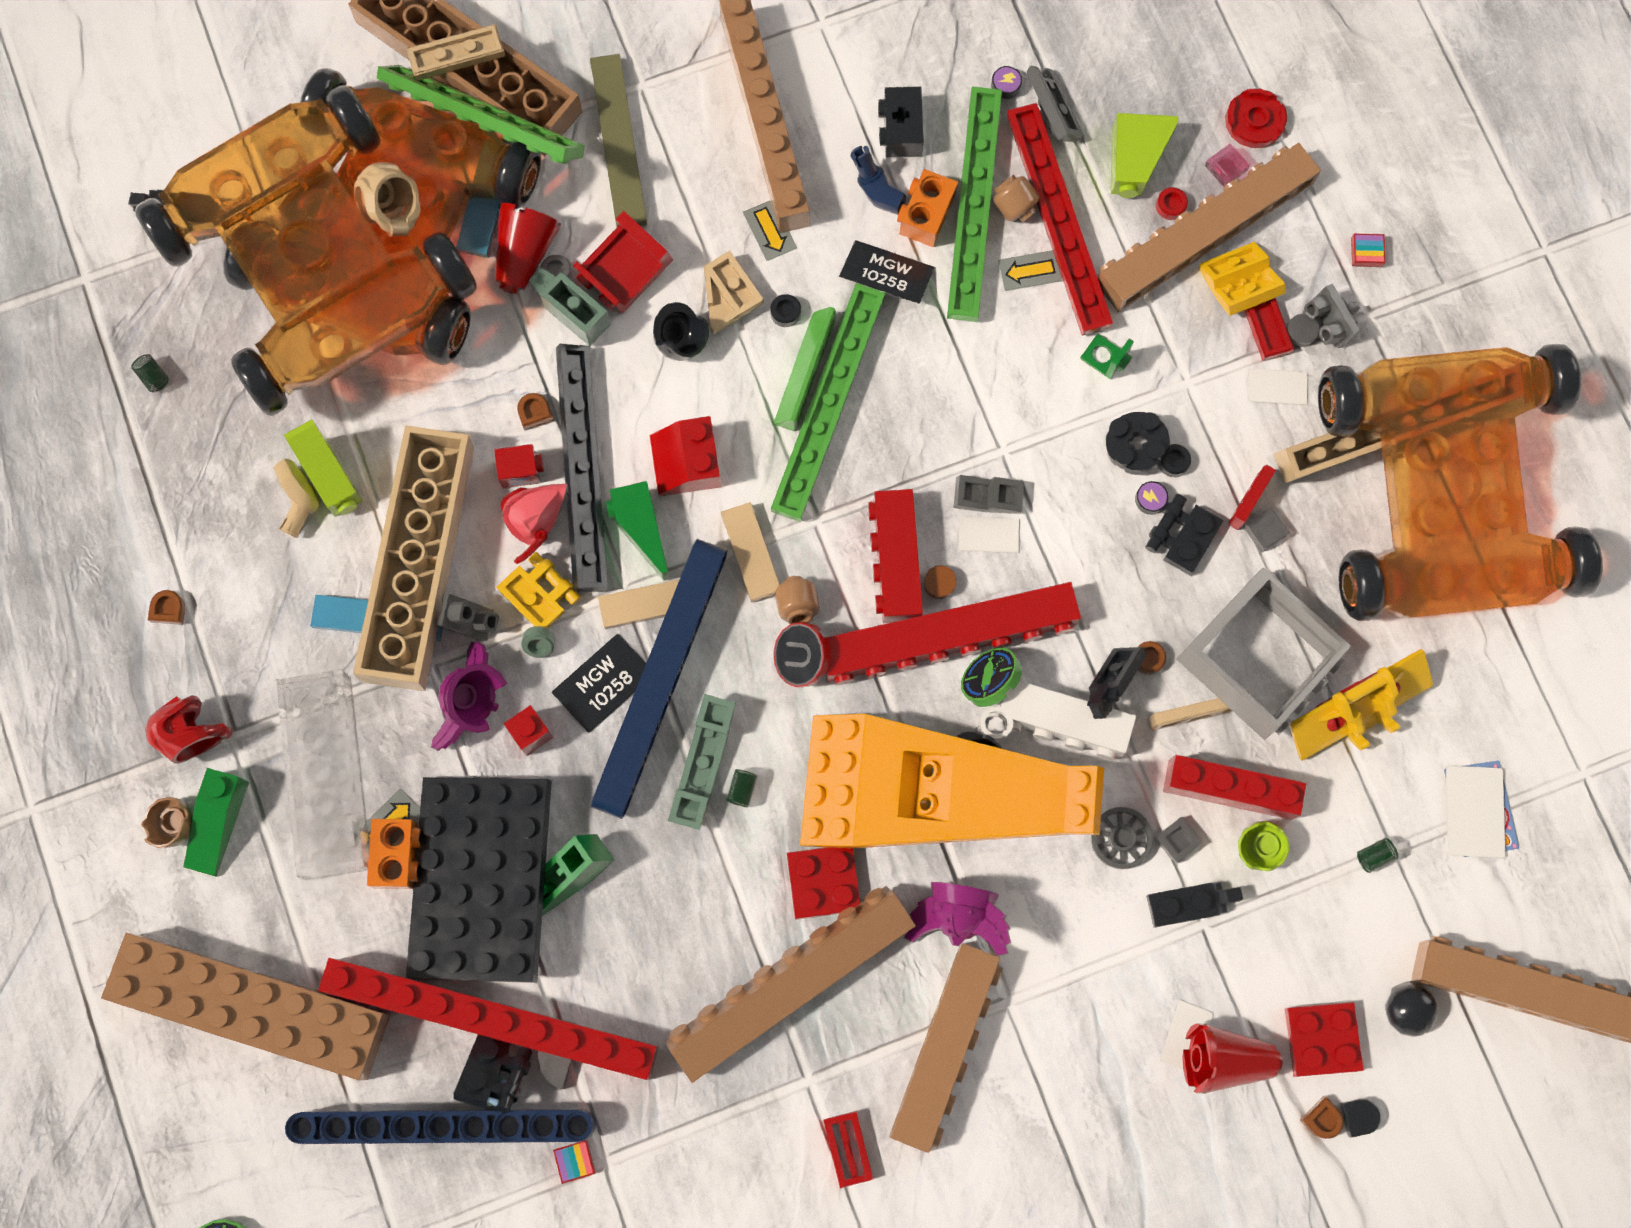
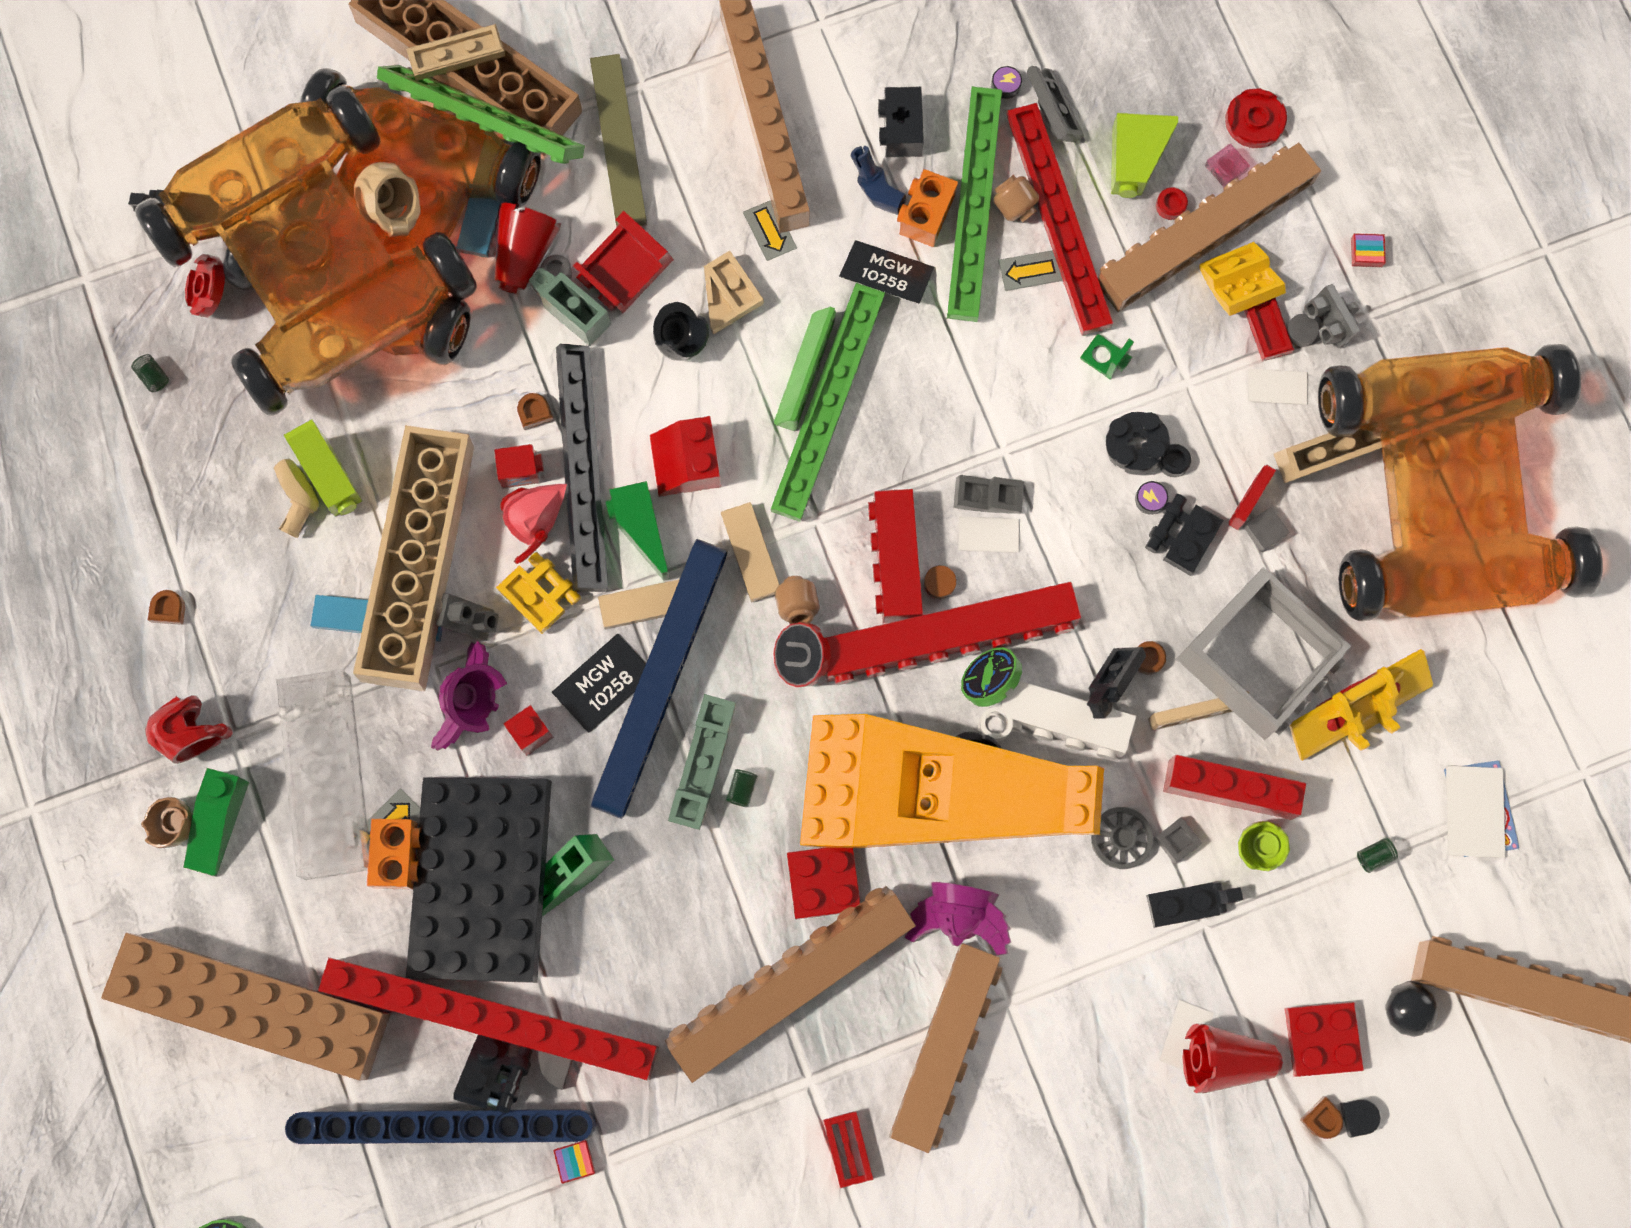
(205, 285): none -> red tile
(538, 642): sand green tile -> none
(785, 310): black tile -> none

